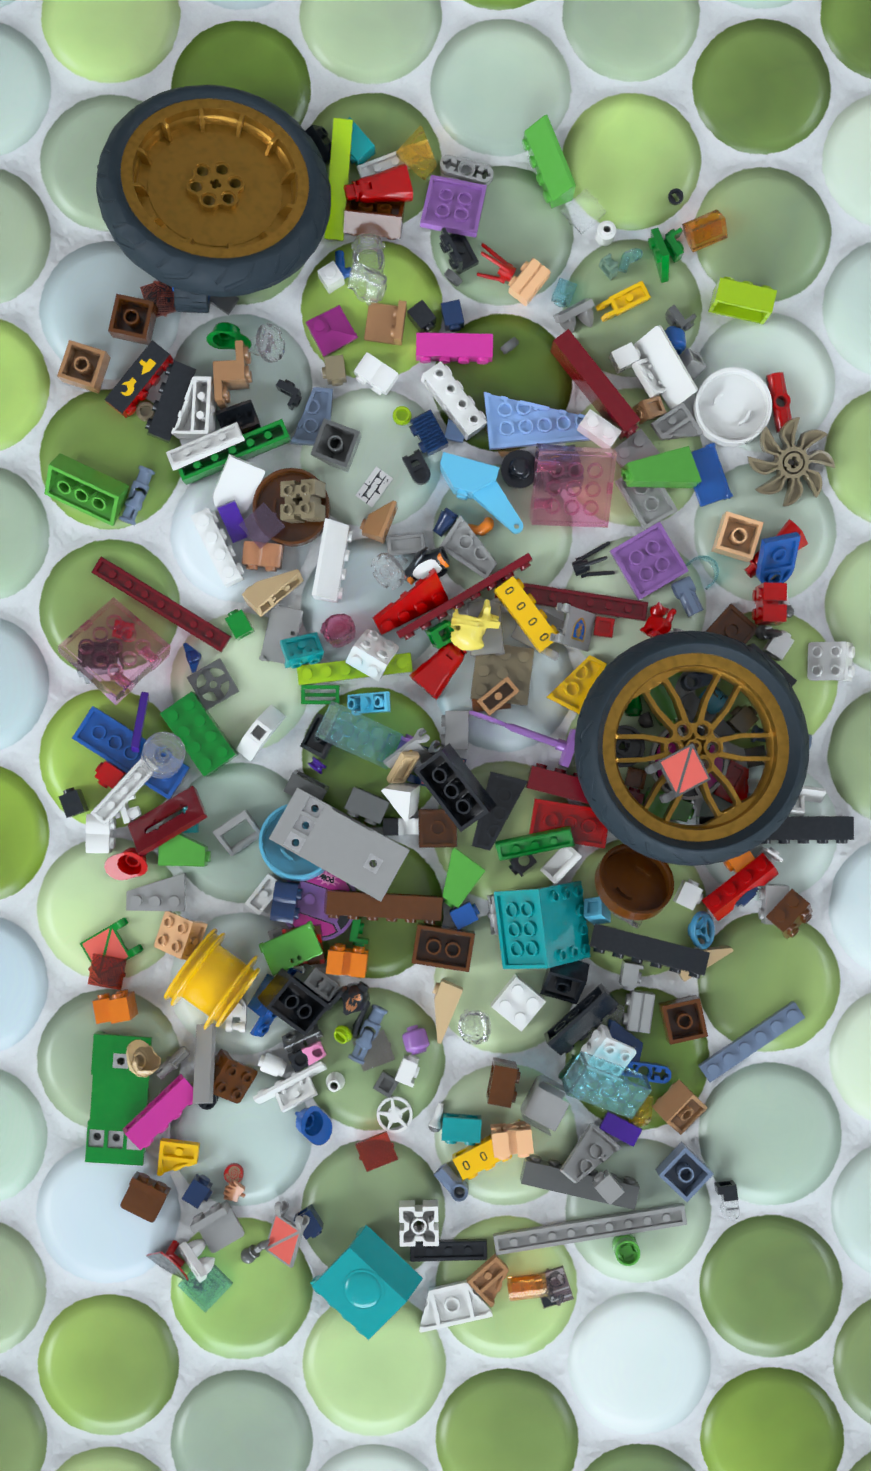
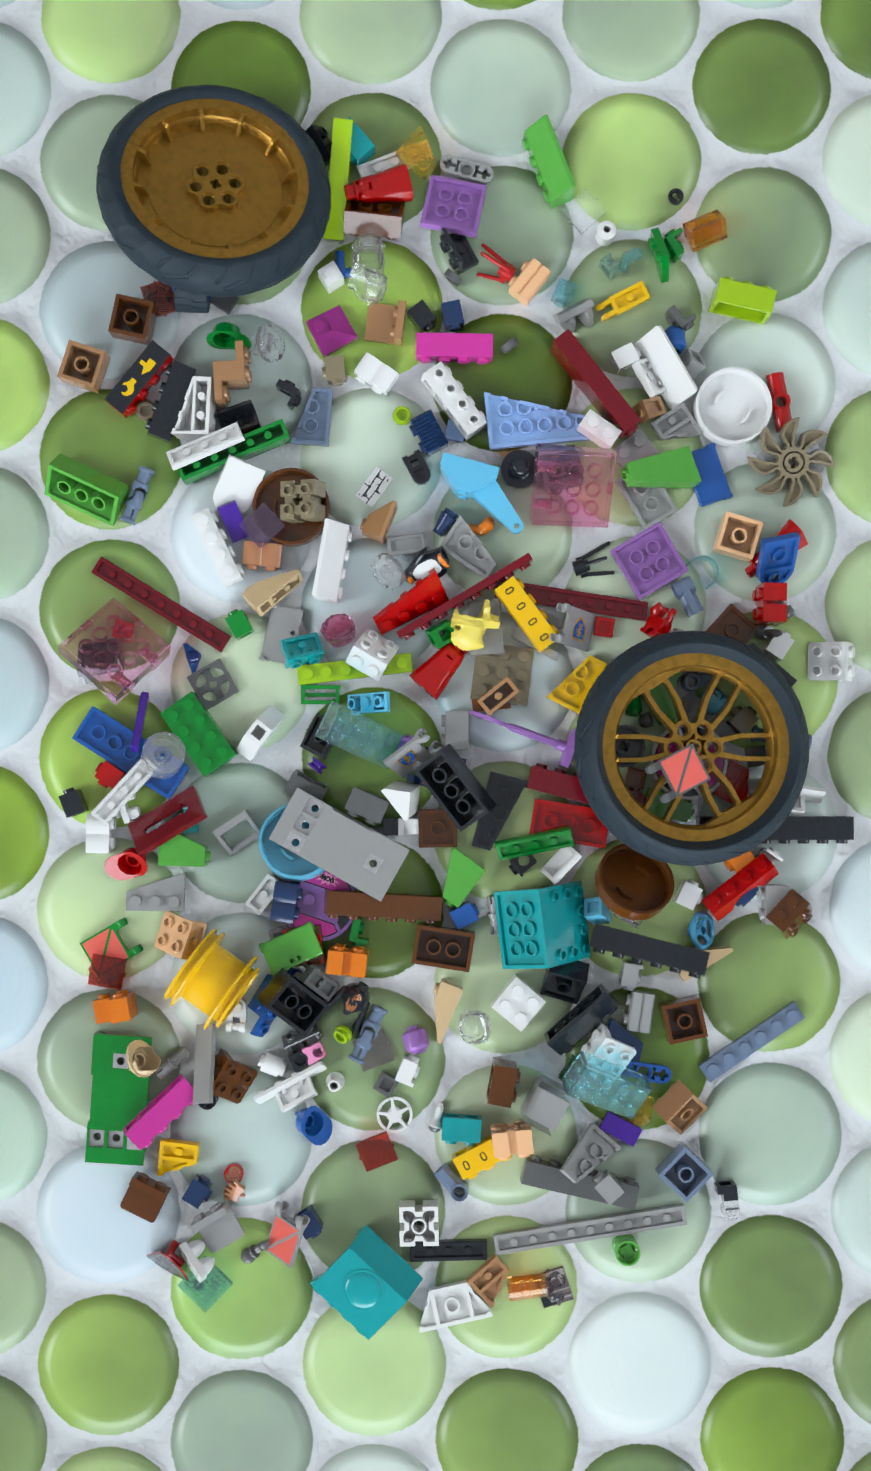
(336, 445): dark grey slope -> none
(403, 767): tan tile -> none

